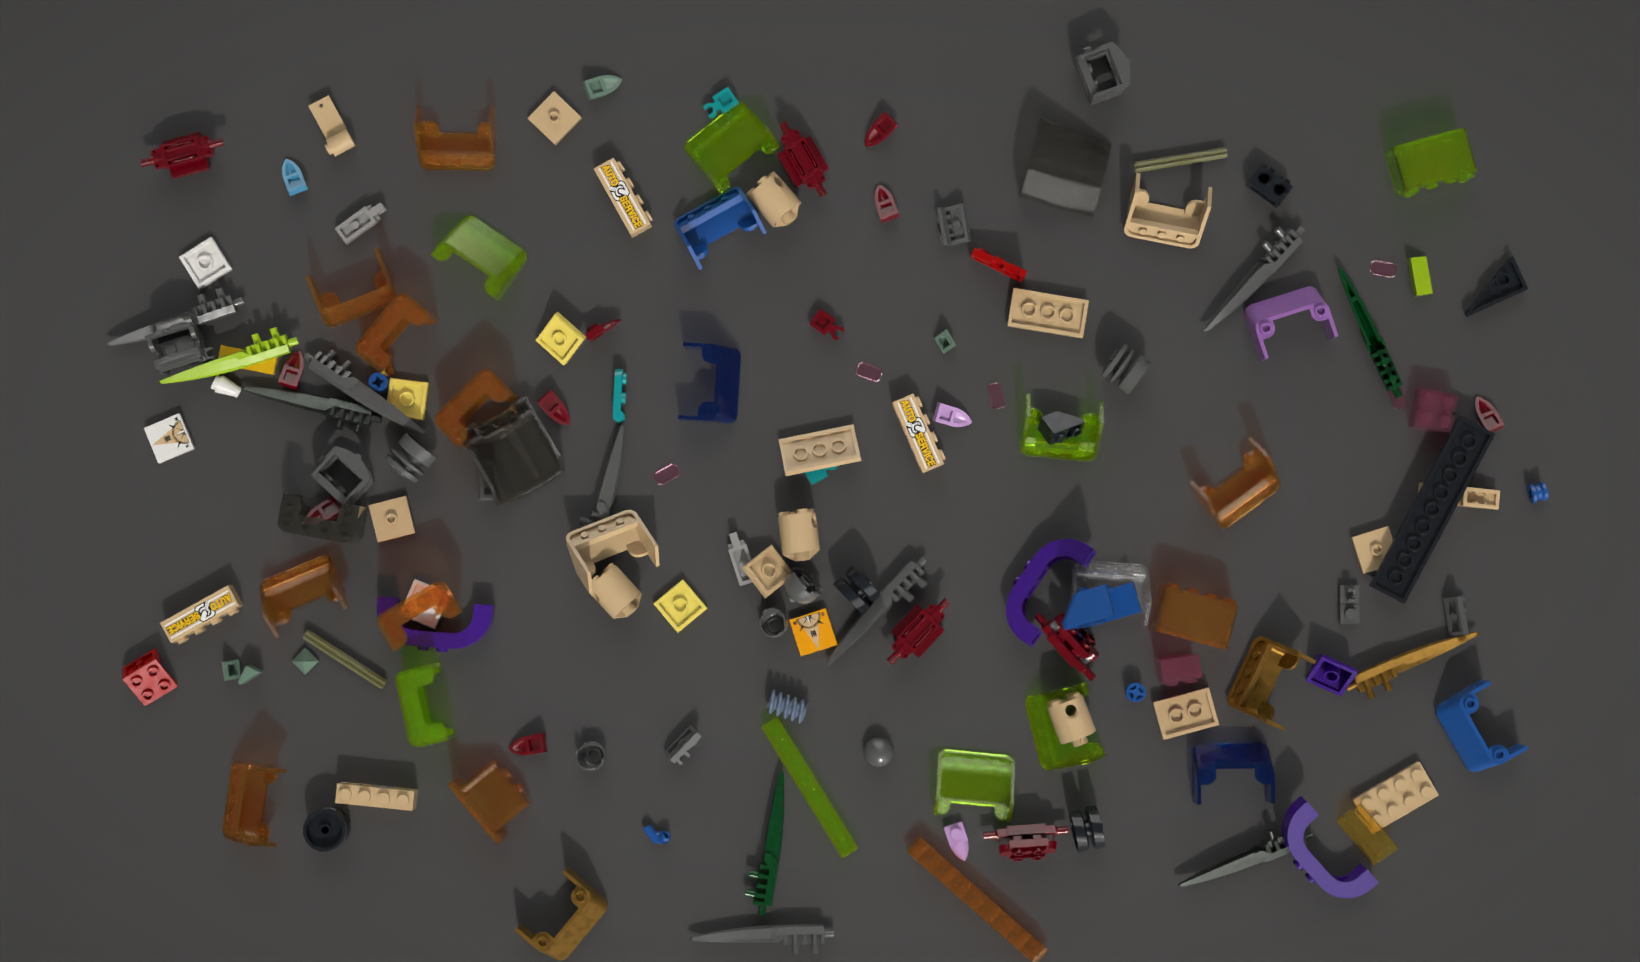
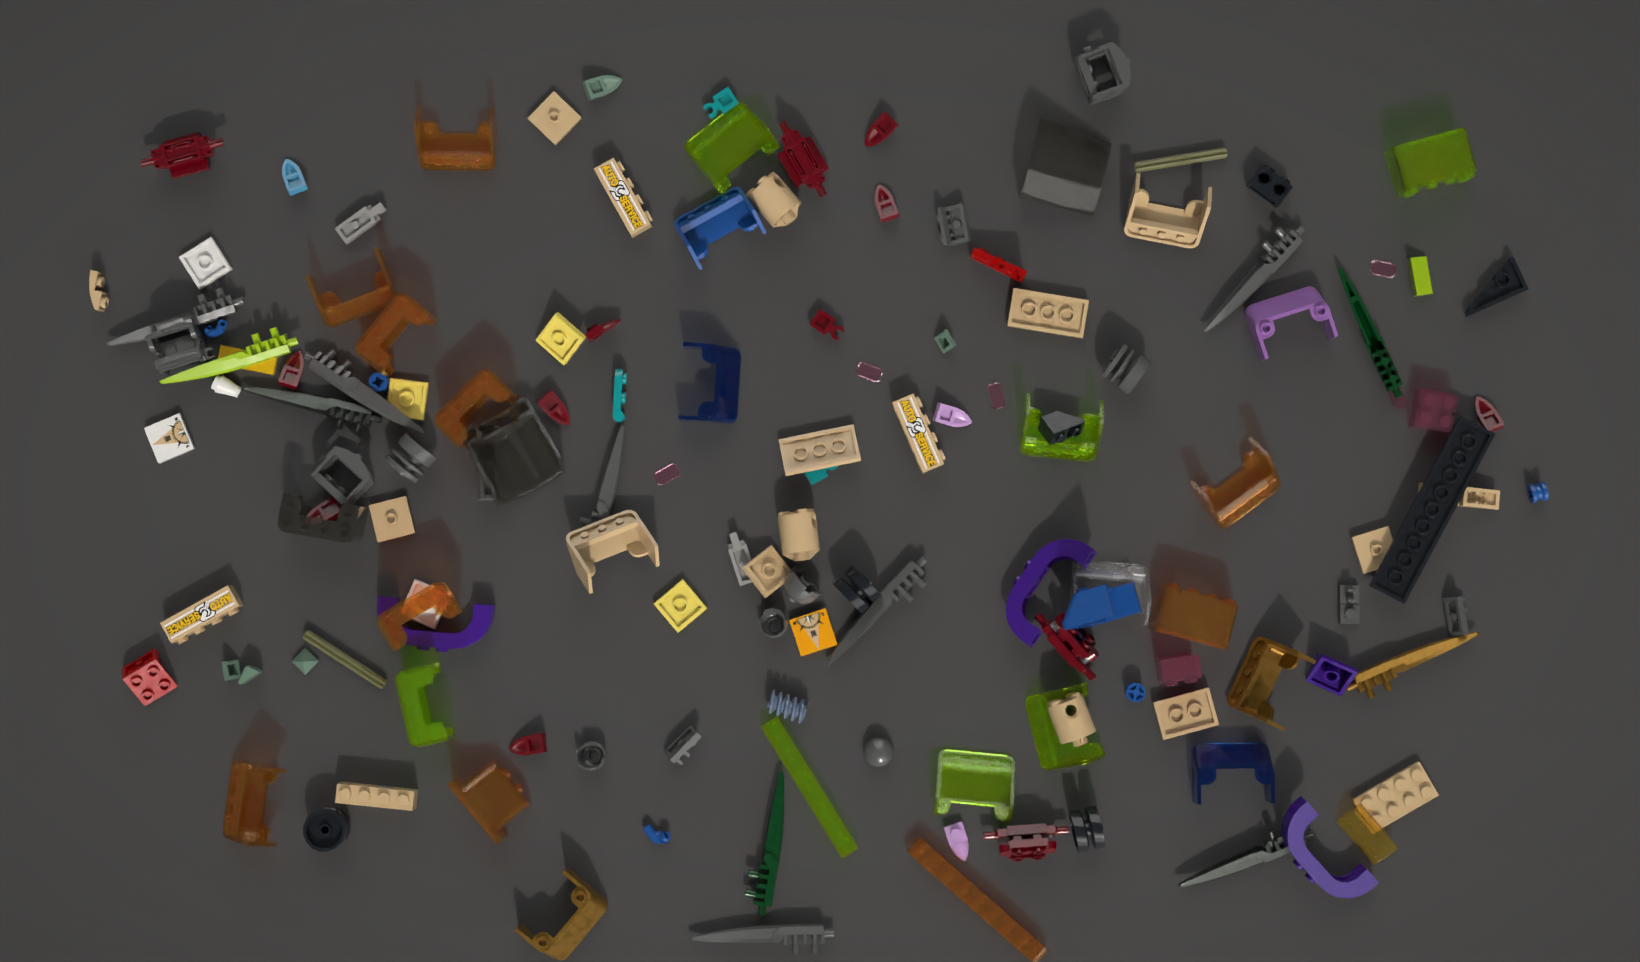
(99, 299): none -> tan slope
(218, 330): none -> blue arm
(298, 587): clear orange windscreen -> none
(332, 126): tan door -> none
(484, 250): clear neon green windscreen -> none
(615, 592): tan cylinder -> none
(917, 630): dark red piece -> none
(1464, 736): blue windscreen -> none

